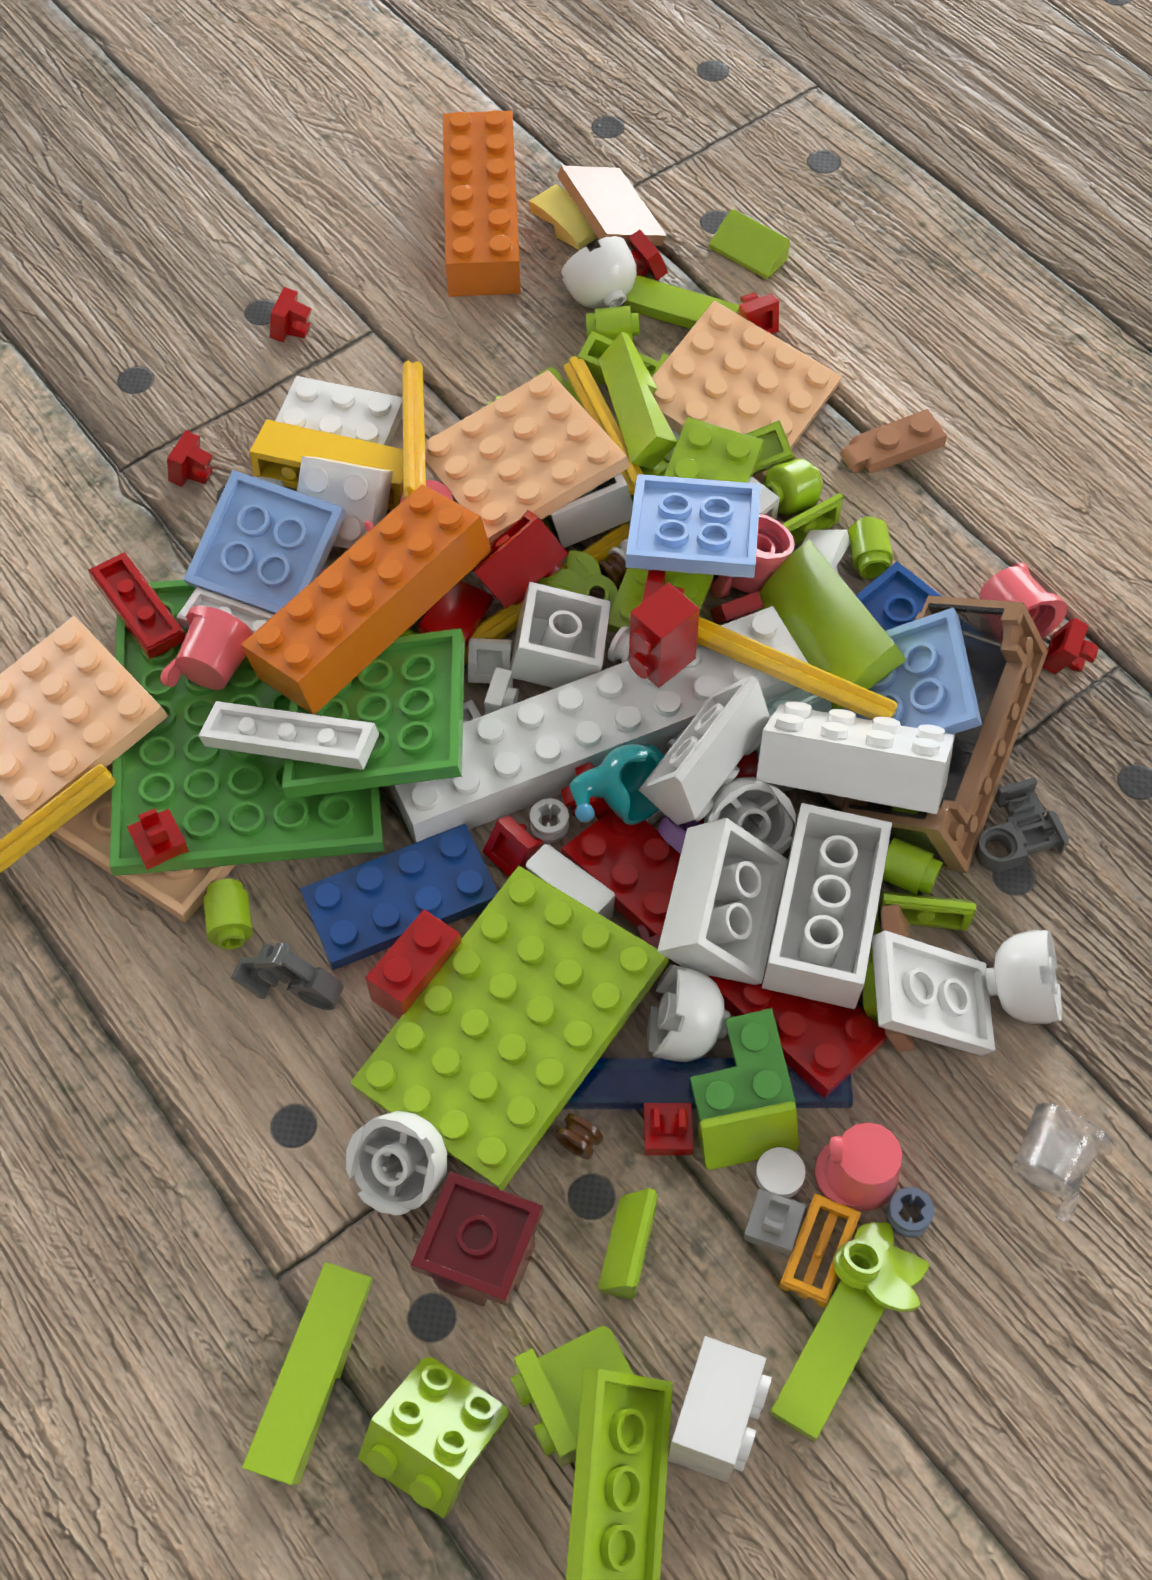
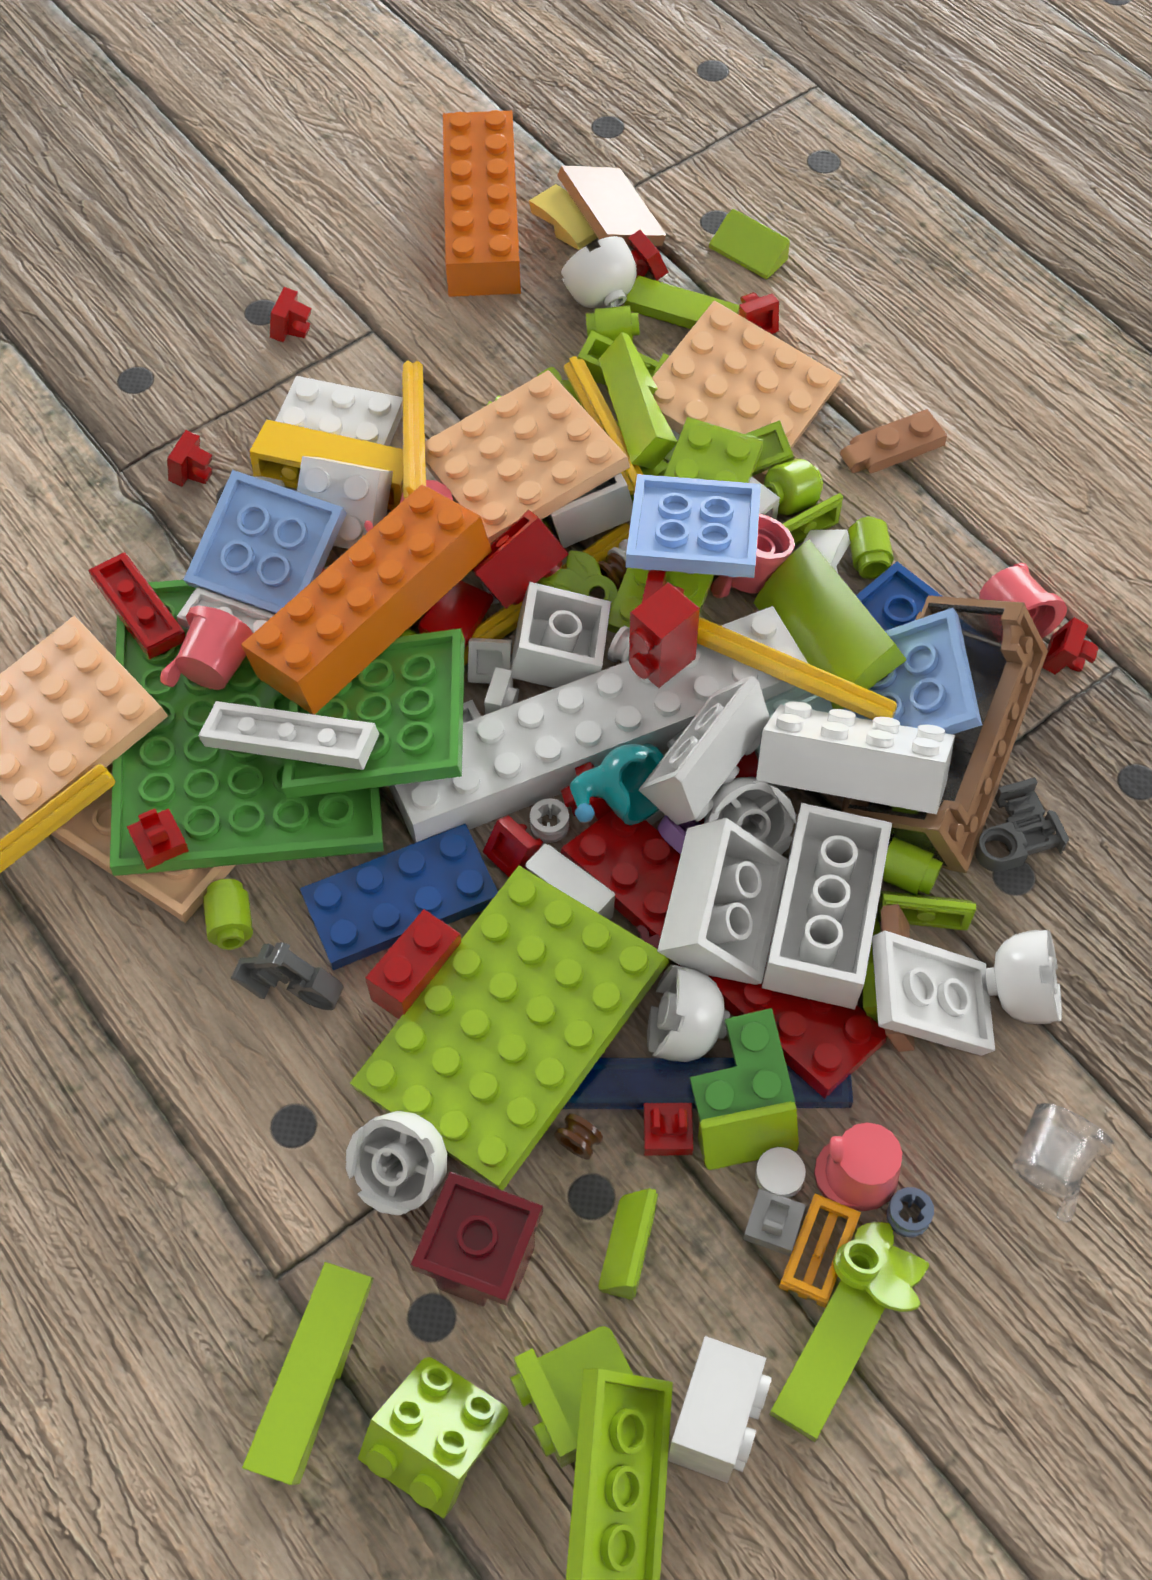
(737, 608): red tile -> none

